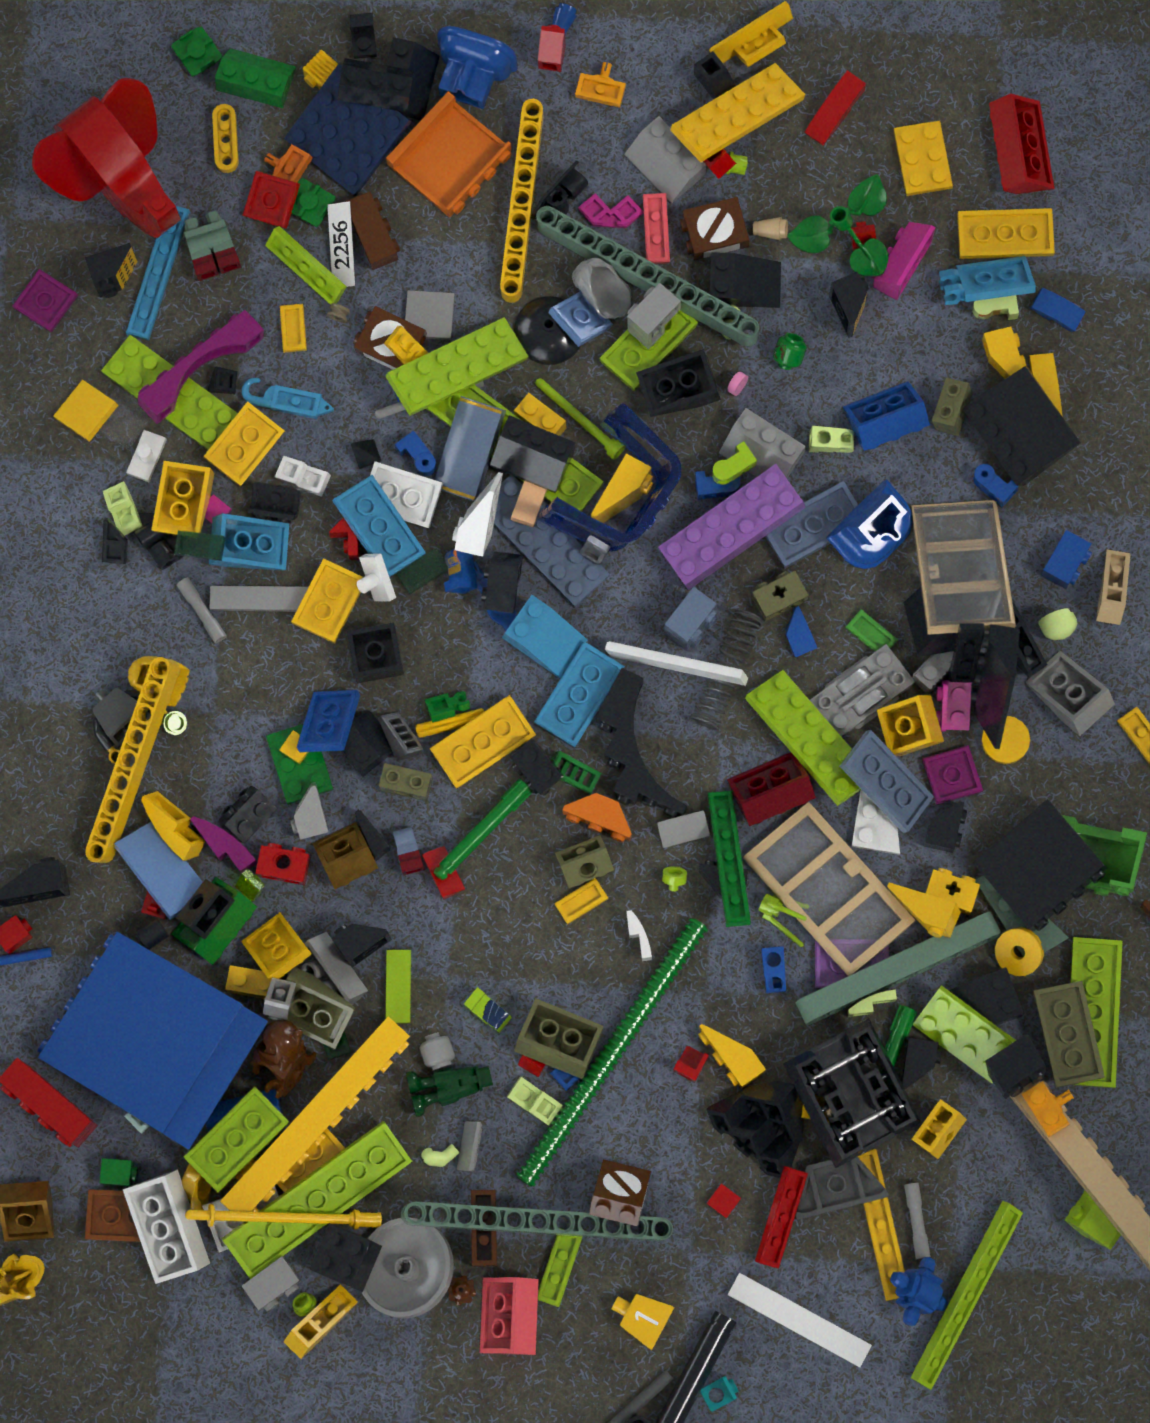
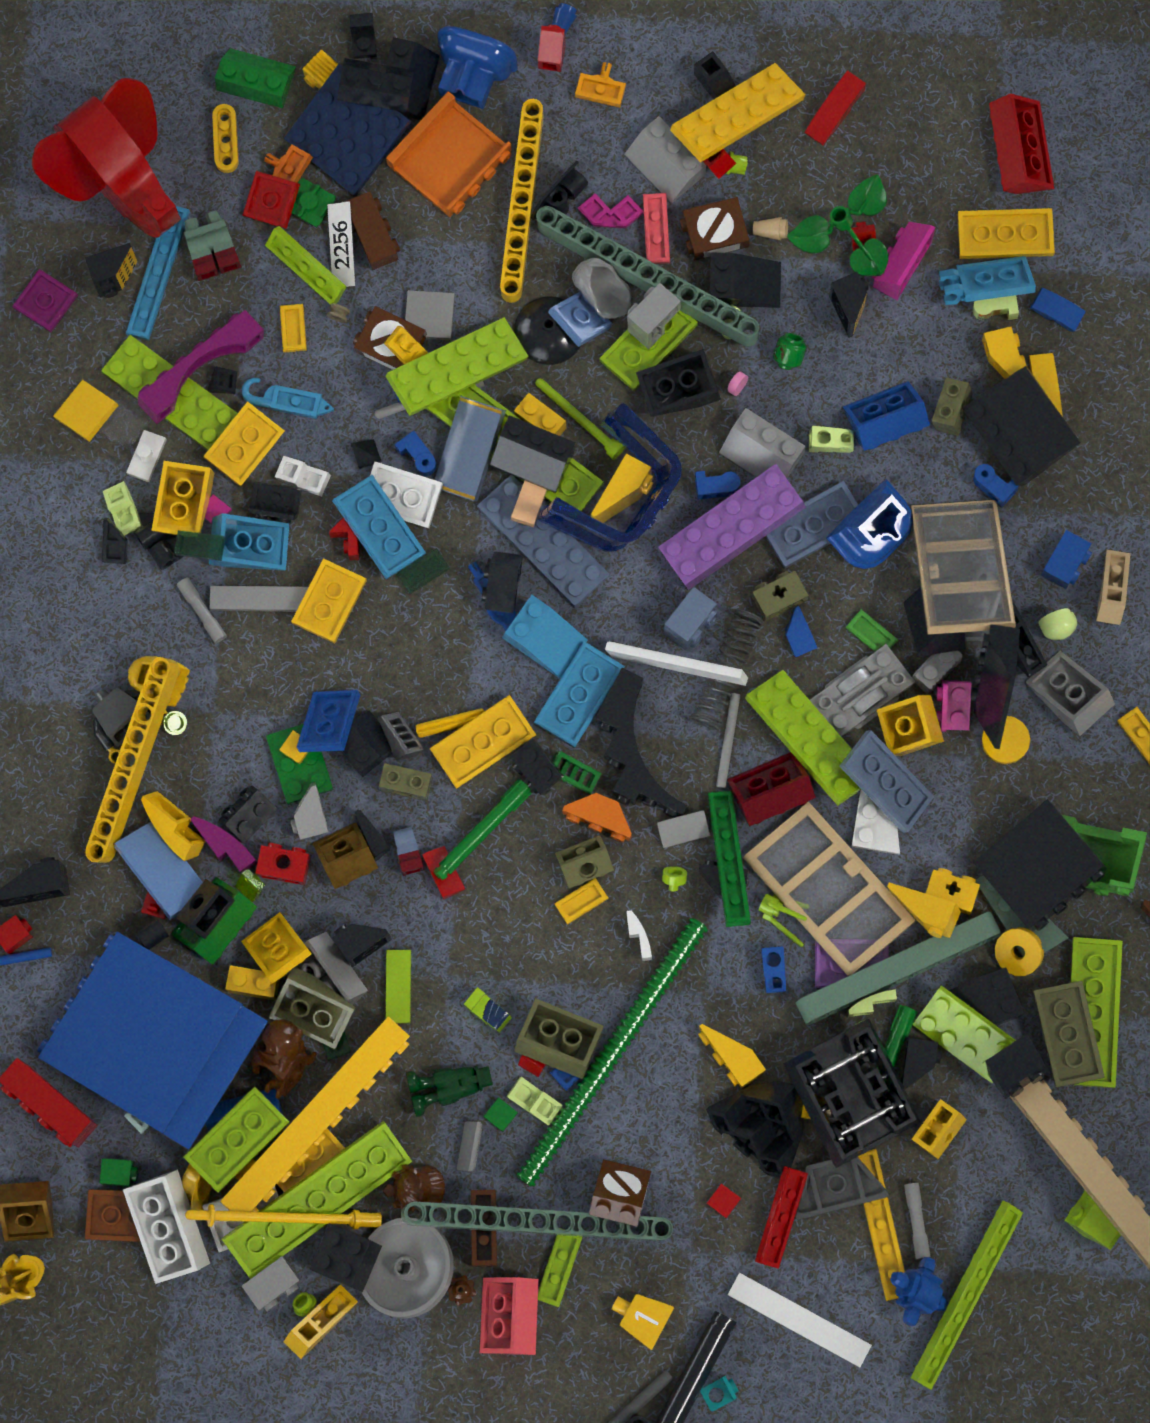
(196, 51): green piece -> none
(279, 999): light grey slope -> none
(375, 578): white tile -> none
(375, 653): black brick -> none
(416, 1185): none -> reddish brown hair
(437, 1051): light grey head -> none
(439, 1159): yellowish green arm -> none
(444, 707): green plate -> none
(460, 572): blue leg -> none
(476, 527): white slope -> none
(500, 1114): none -> green tile
(594, 549): flat silver tile -> none
(691, 1063): red panel -> none
(728, 470): lime leg -> none
(728, 741): none -> light grey bar
(756, 38): yellow bracket -> none
(923, 158): yellow plate -> none
(944, 829): black slope -> none
(952, 775): magenta tile -> none
(966, 652): black tile -> none
(1048, 1107): light orange plate -> none

